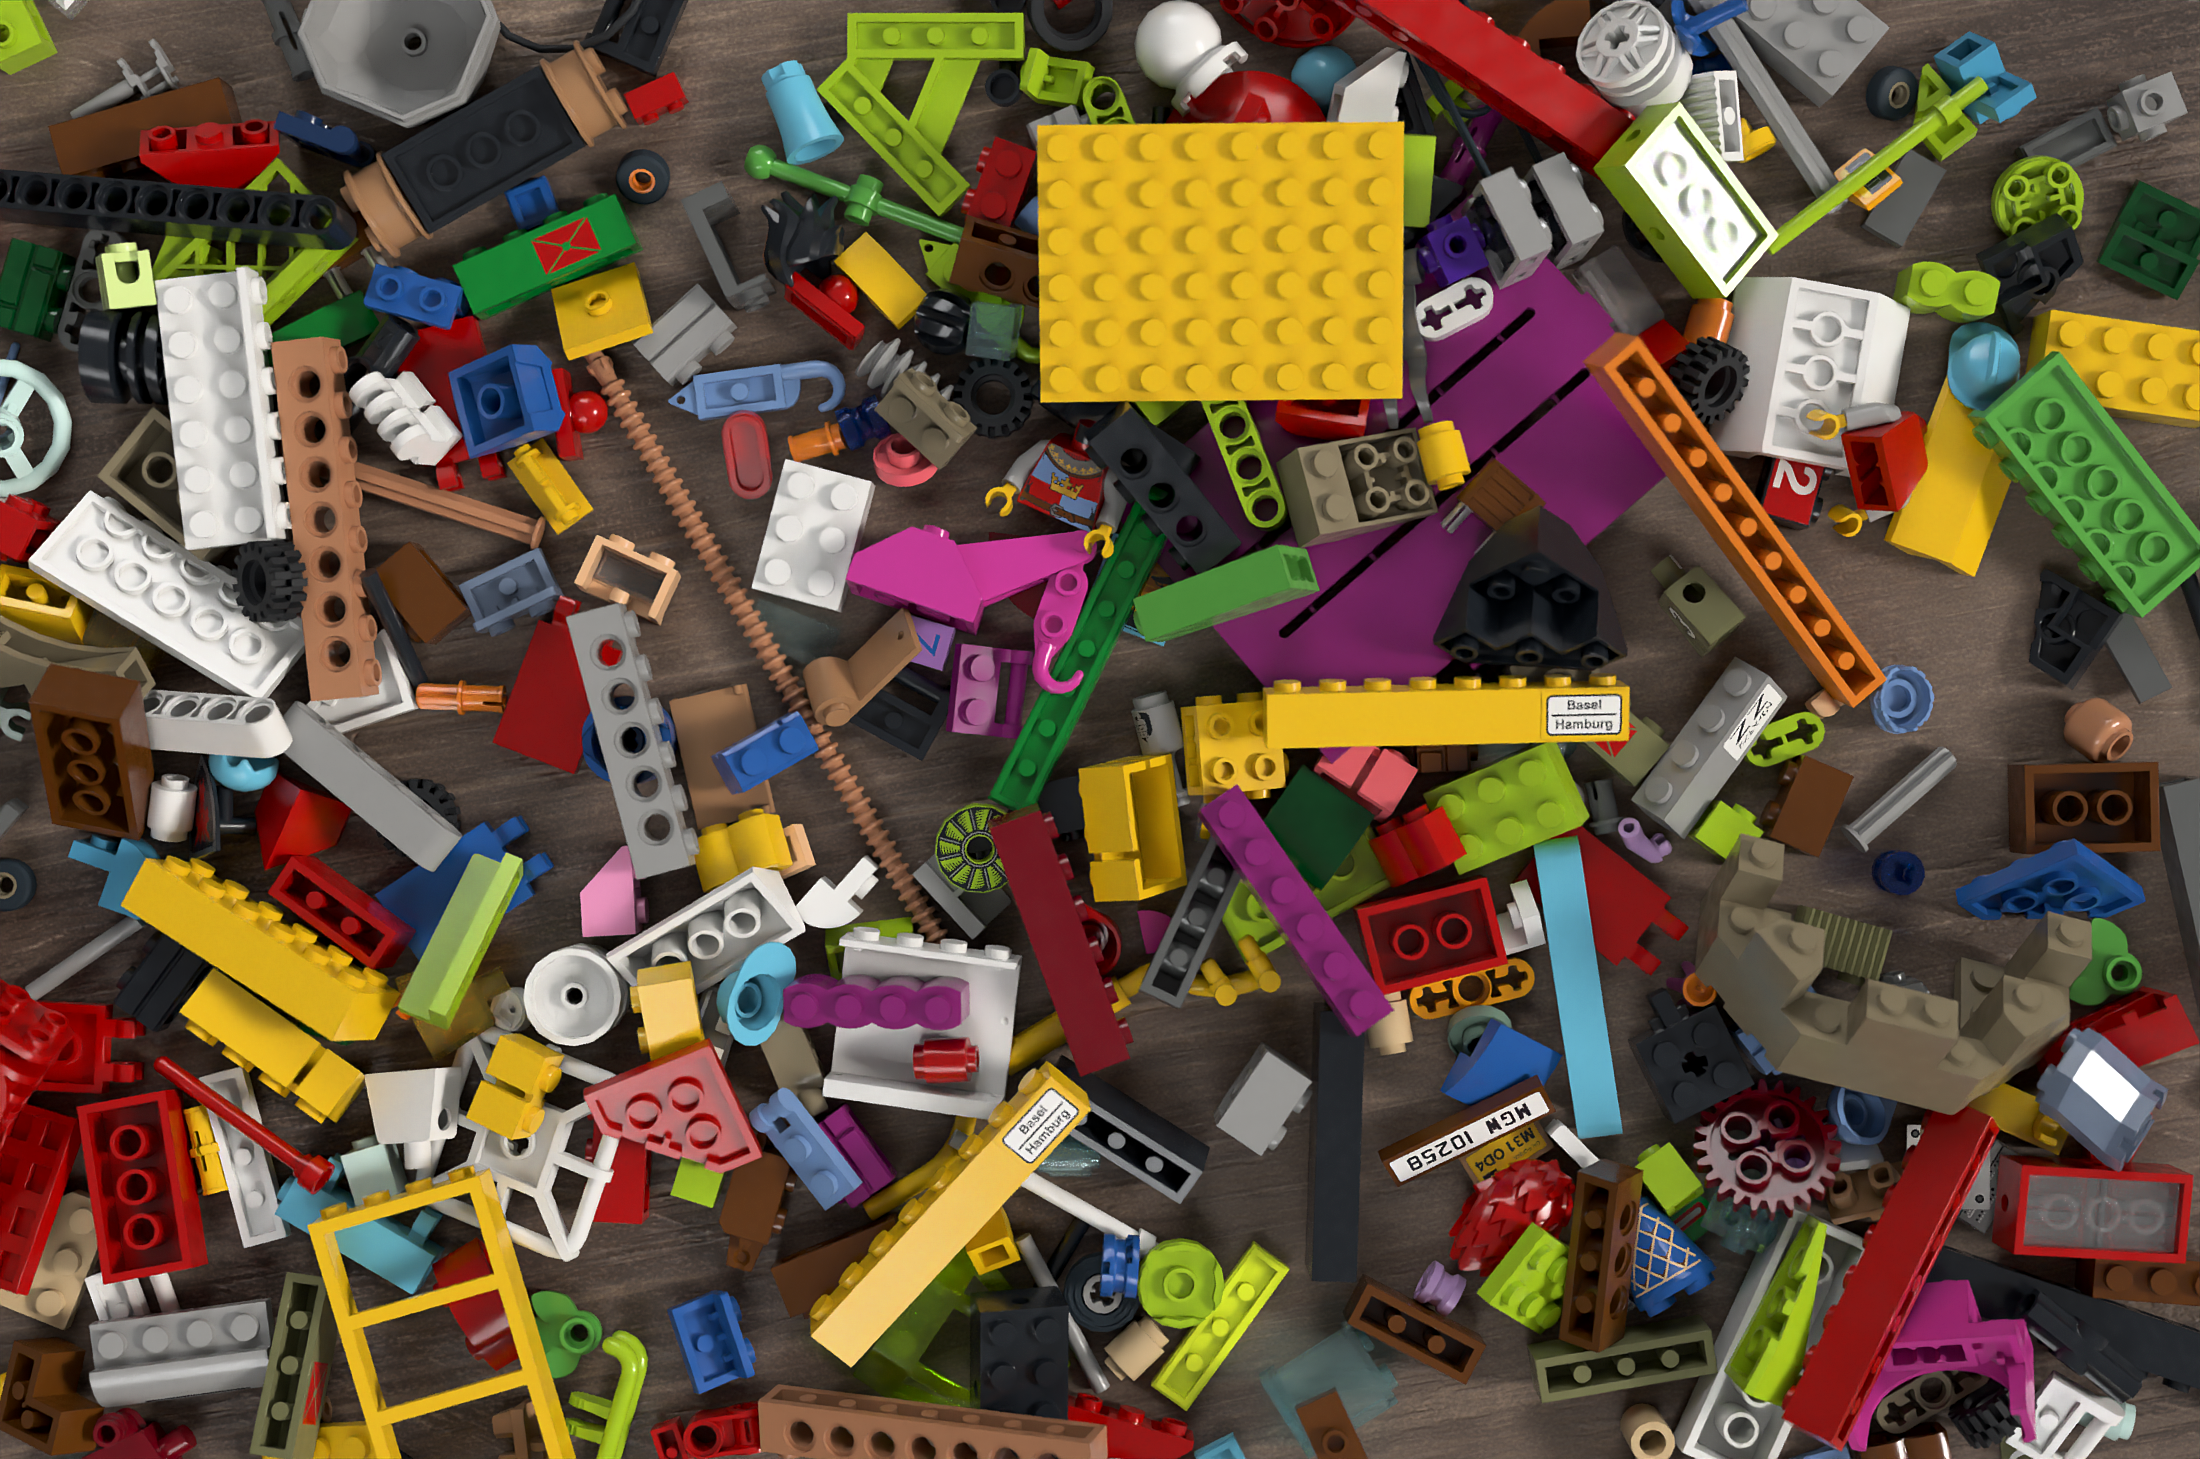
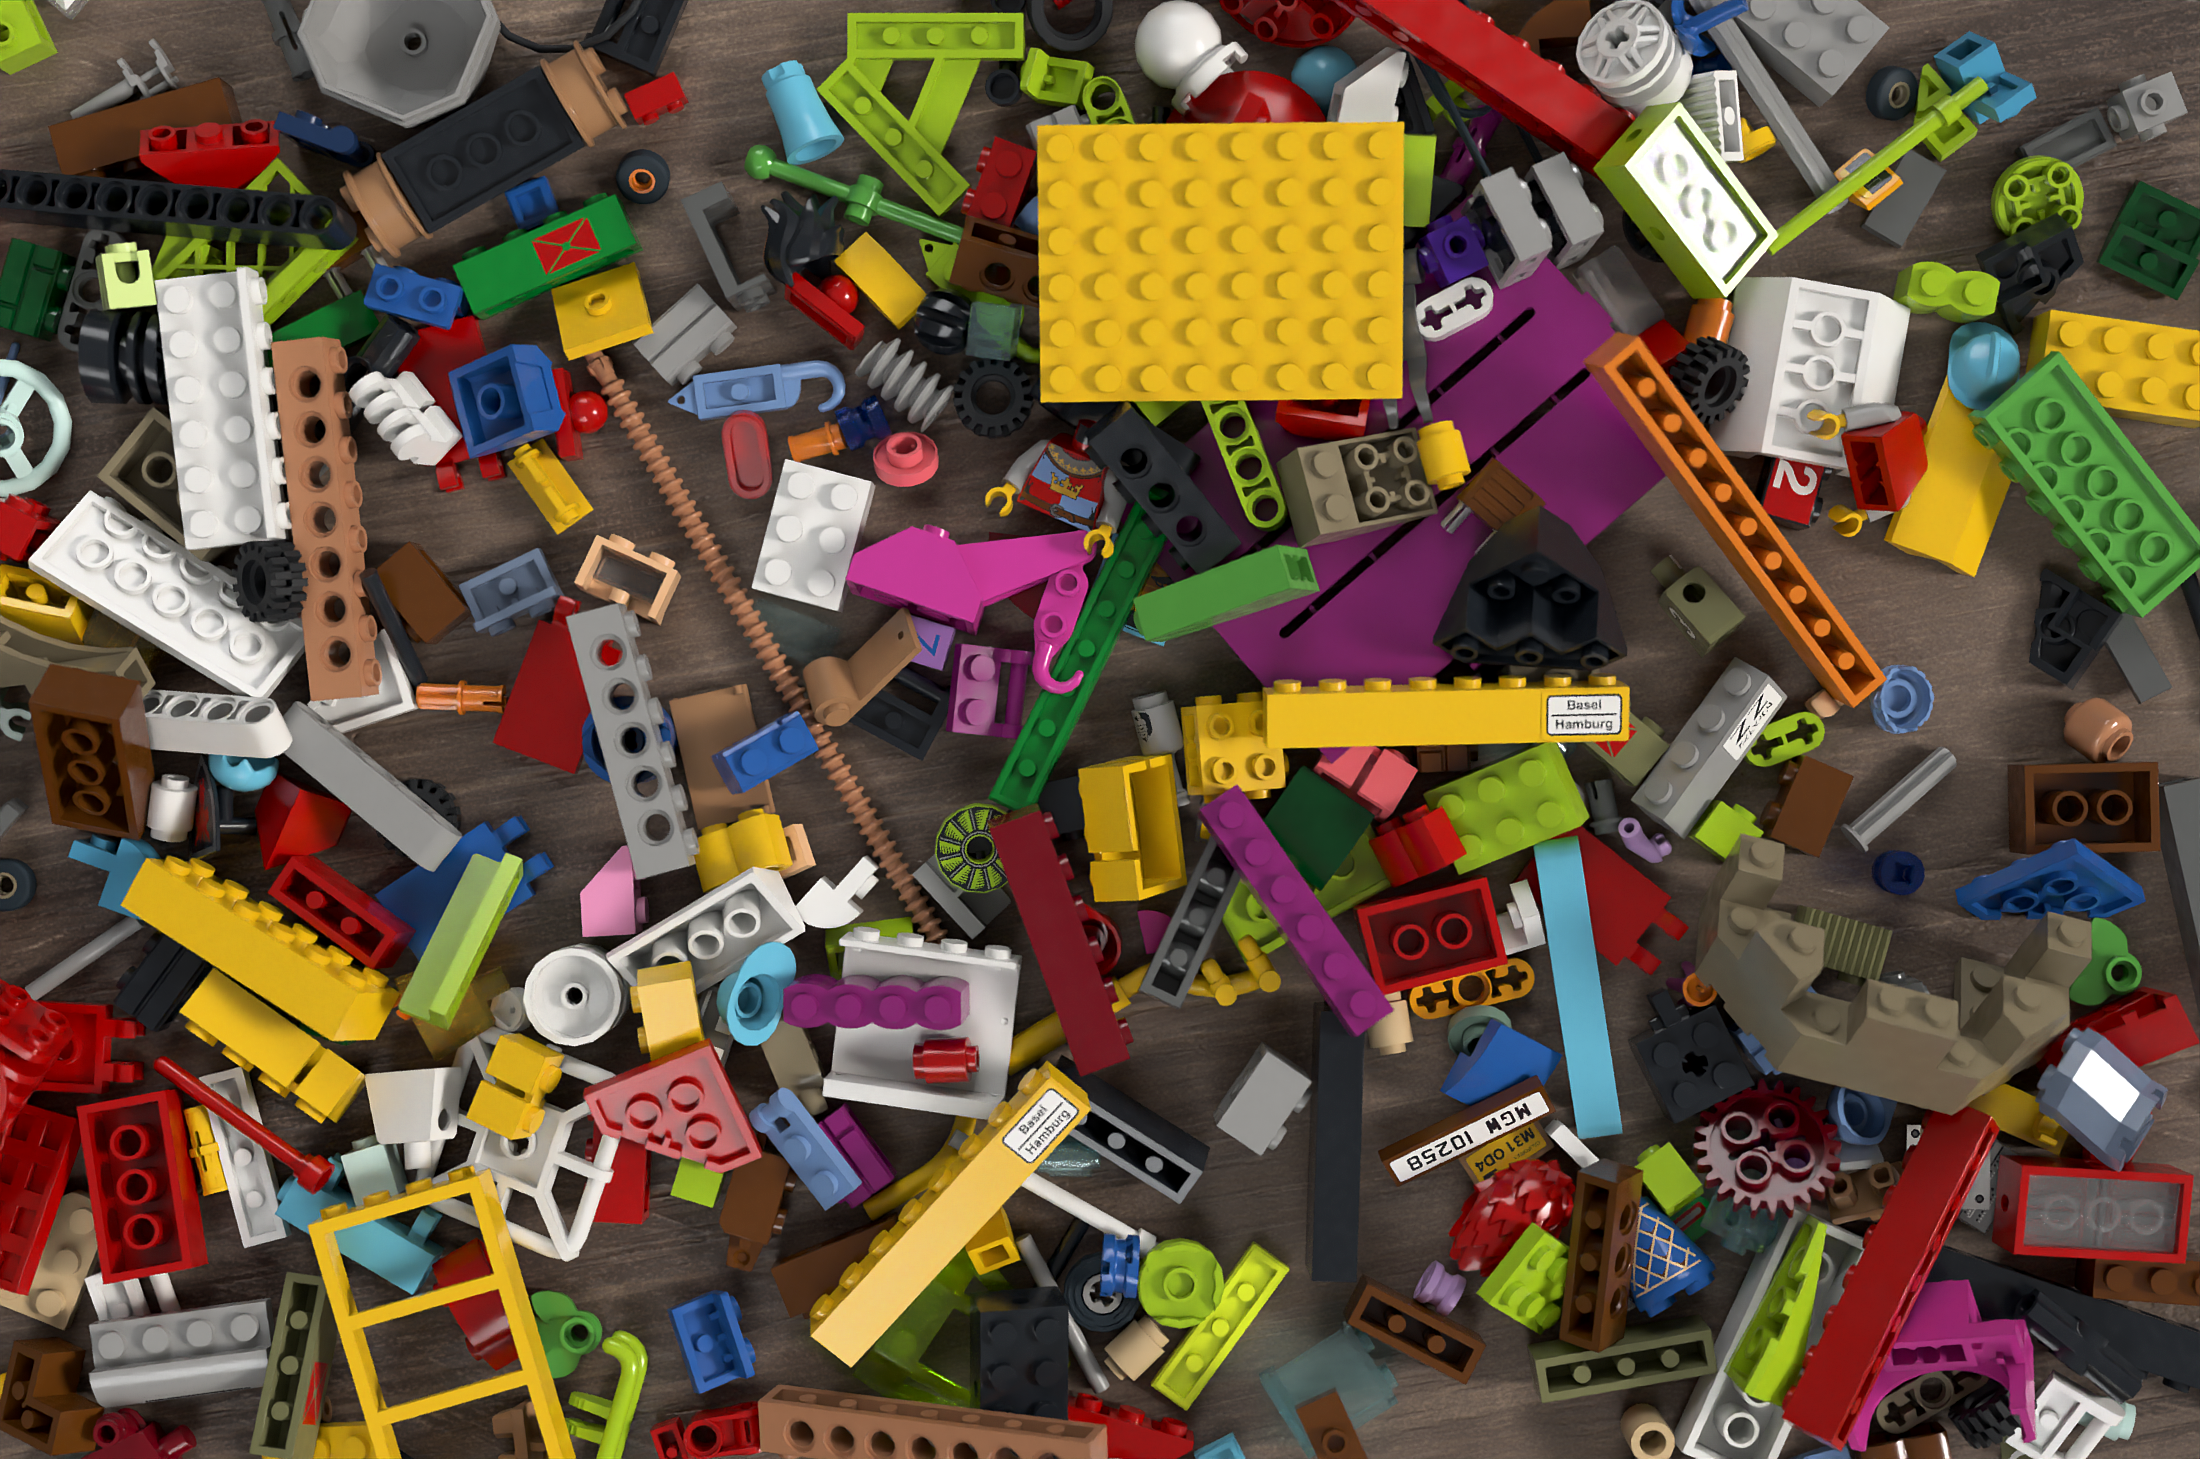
(445, 503): nougat axle -> none
(926, 417): dark tan bracket -> none

